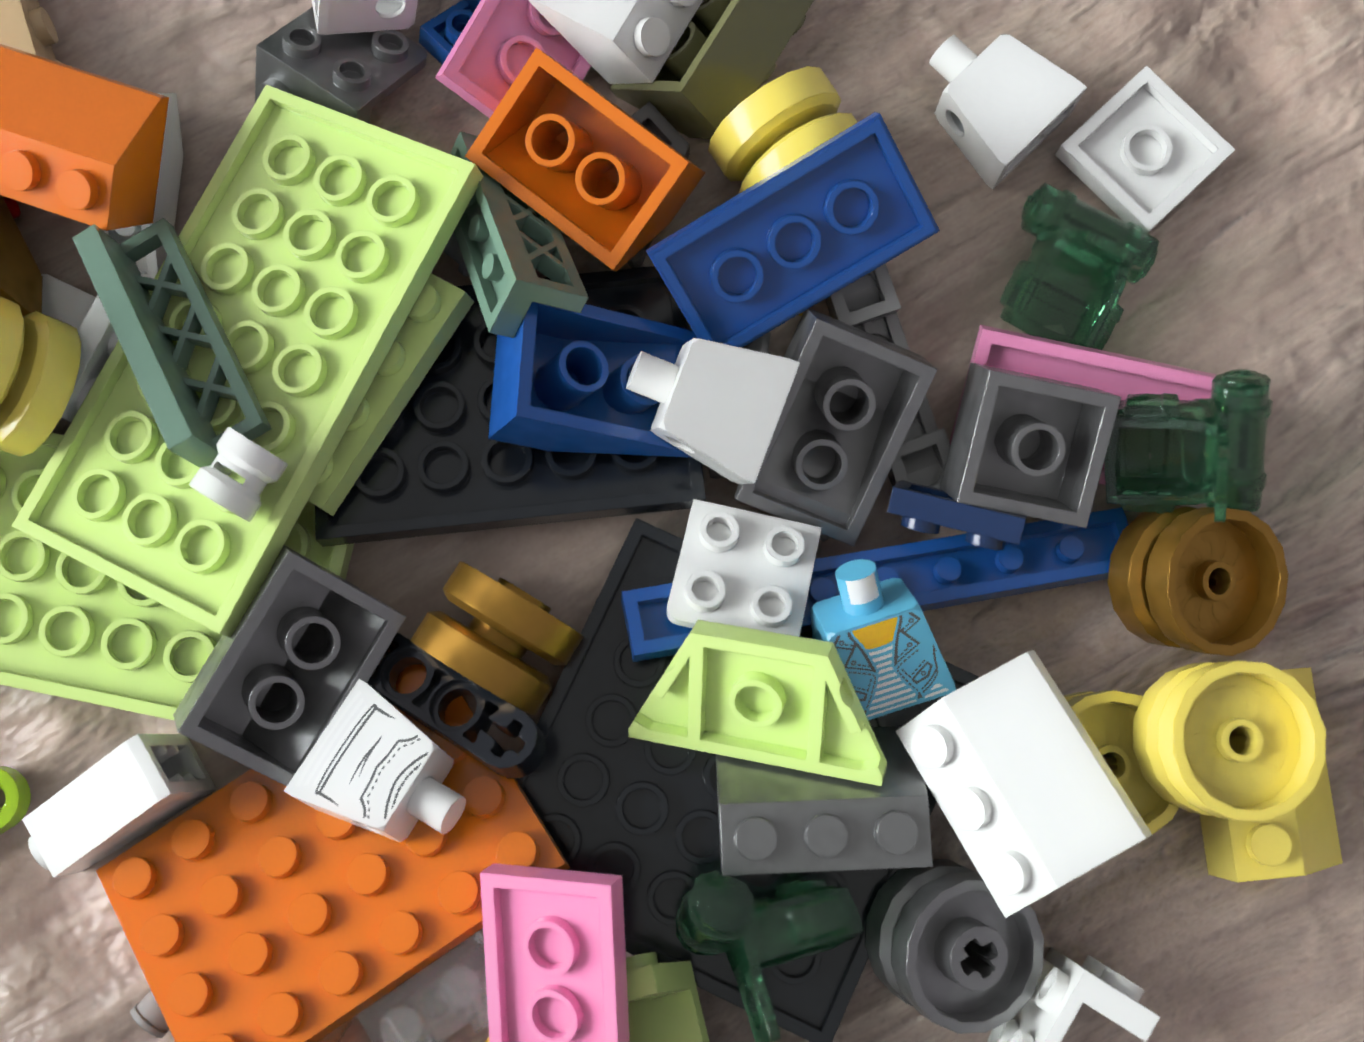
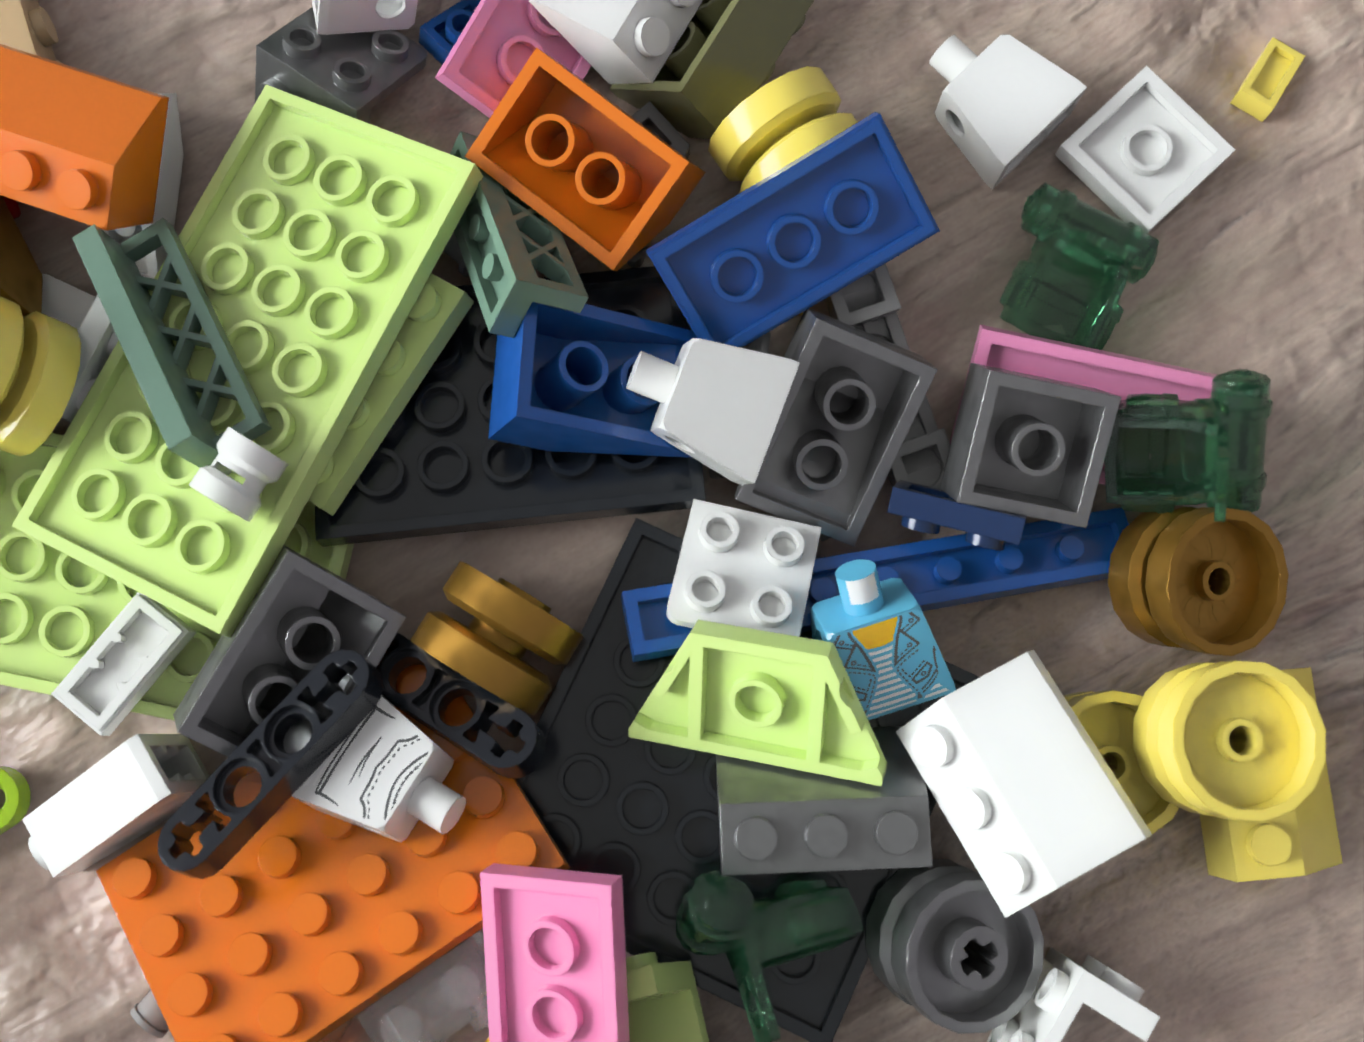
(123, 664): none -> white plate
(279, 771): none -> black beam
(1267, 79): none -> light yellow piece

